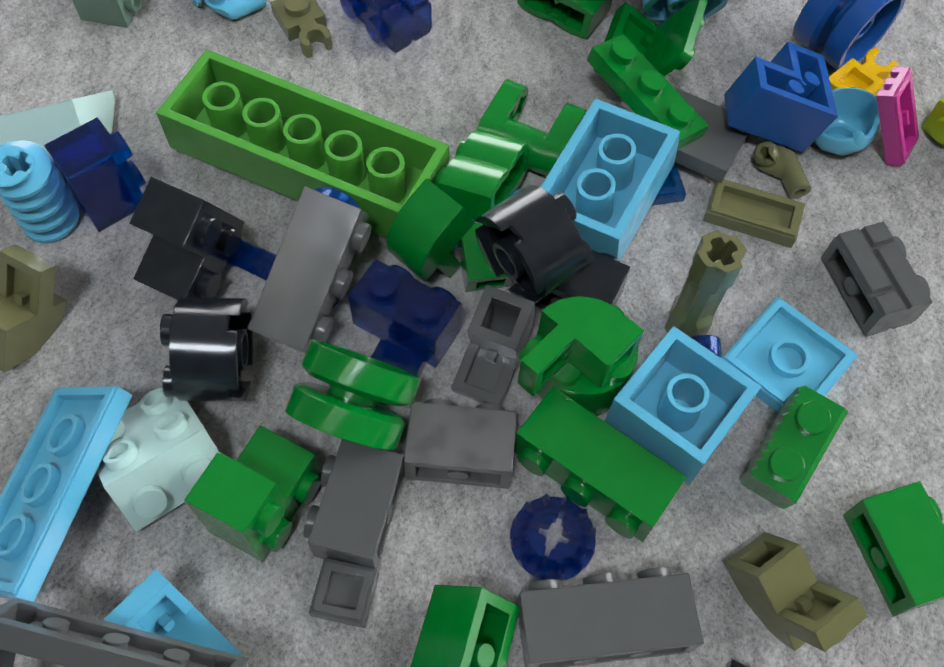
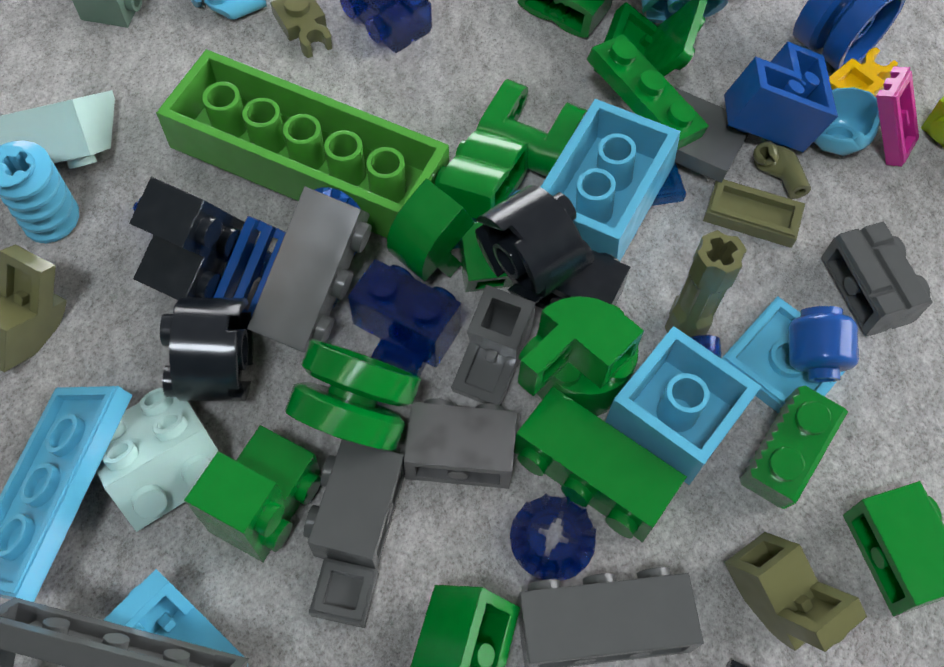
(98, 172): clear blue brick -> none
(240, 257): none -> blue tile
(823, 343): none -> blue head

